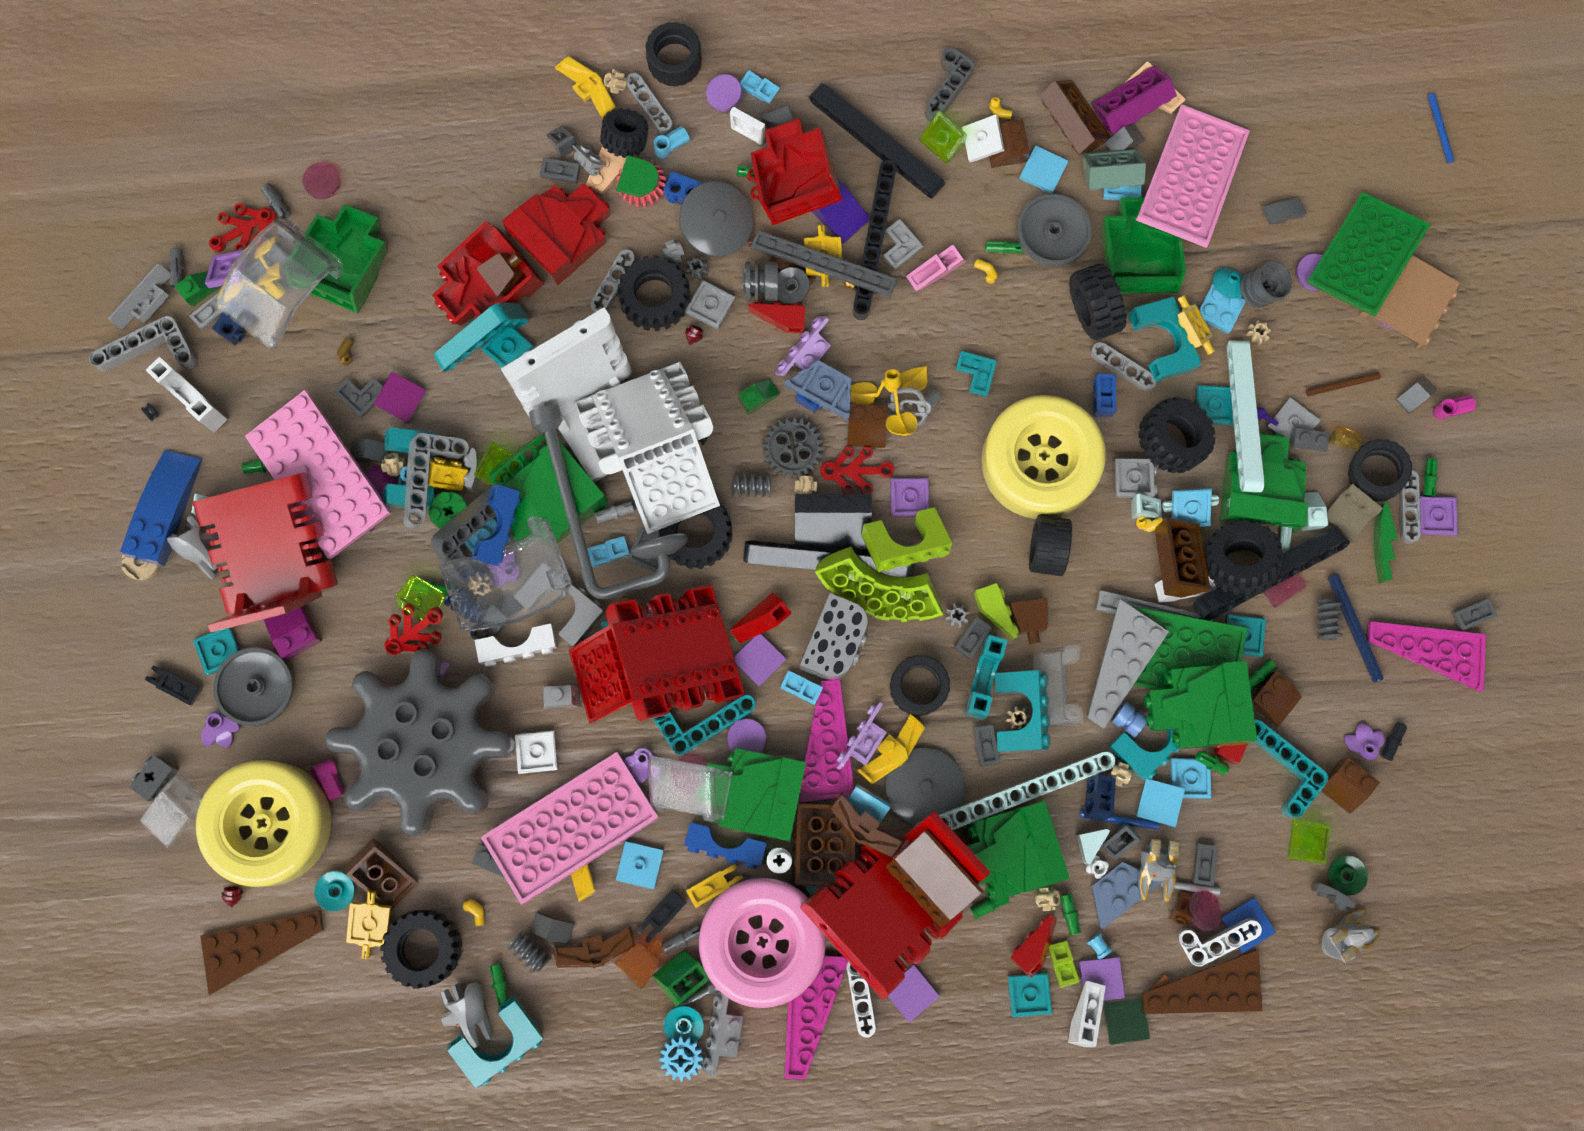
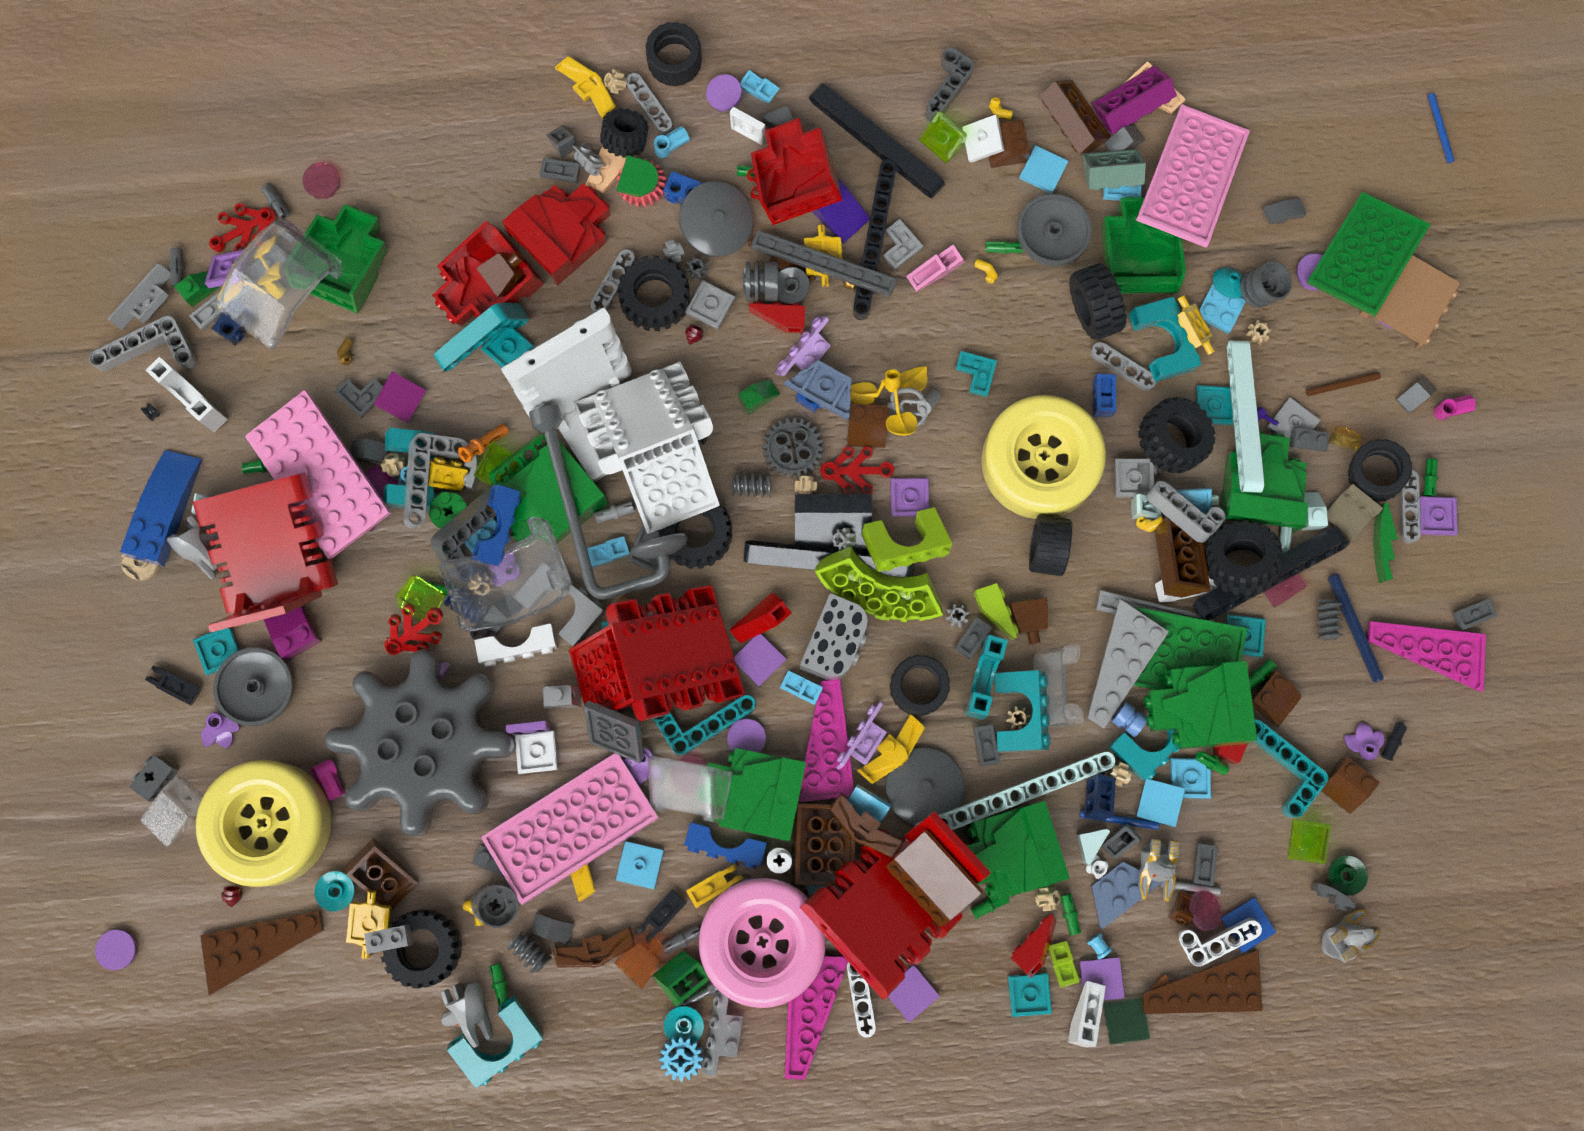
(116, 949): none -> medium lavender tile
(388, 939): none -> light grey brick
(477, 446): none -> orange pin
(499, 915): none -> dark grey wheel
(525, 728): none -> medium lavender tile
(614, 731): none -> dark grey plate
(844, 539): none -> light grey gear
(1184, 513): none -> light grey beam

